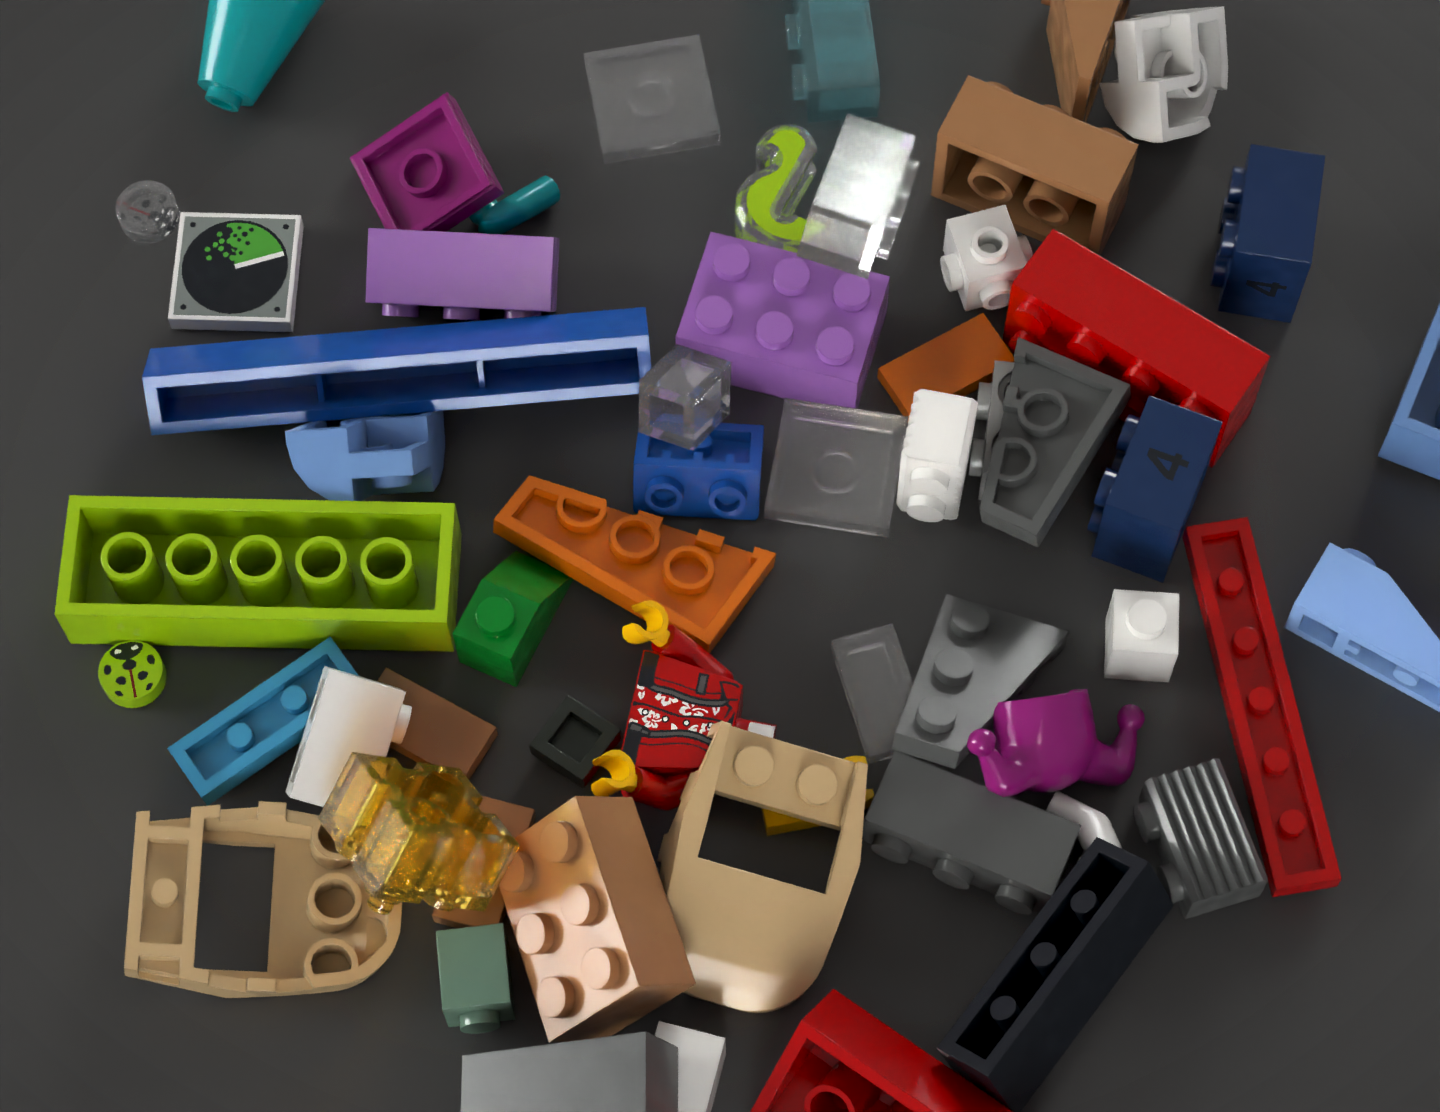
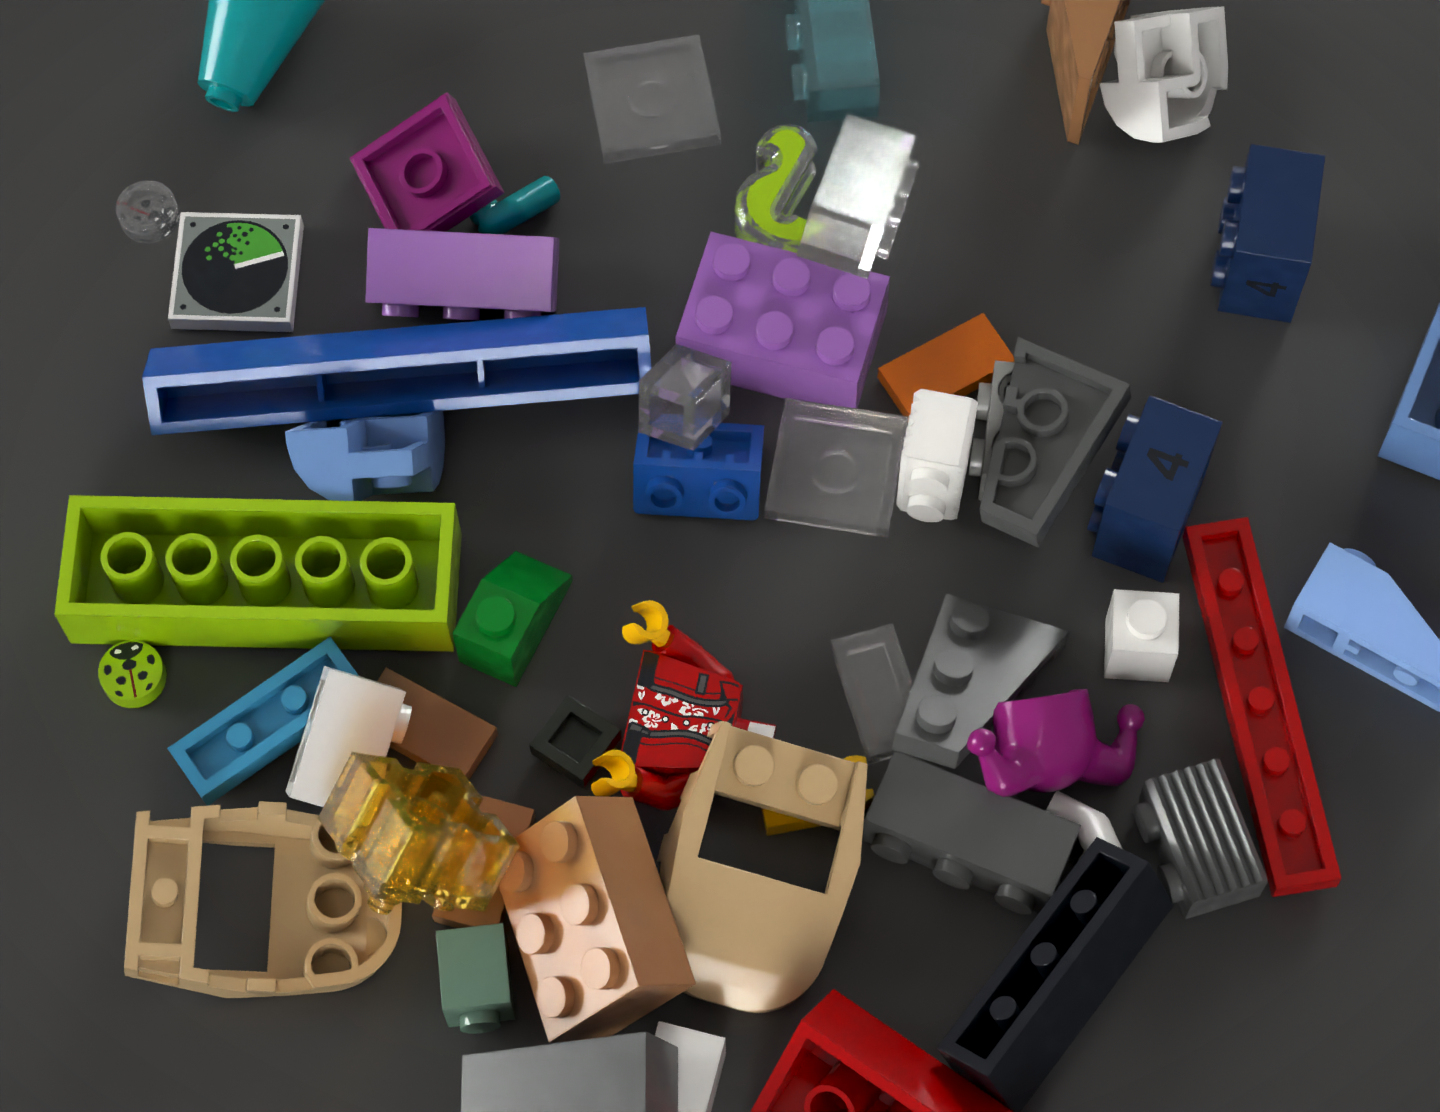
(635, 557): orange wing -> none
(983, 257): white brick -> none
(1034, 162): medium nougat brick -> none
(1134, 333): red brick -> none

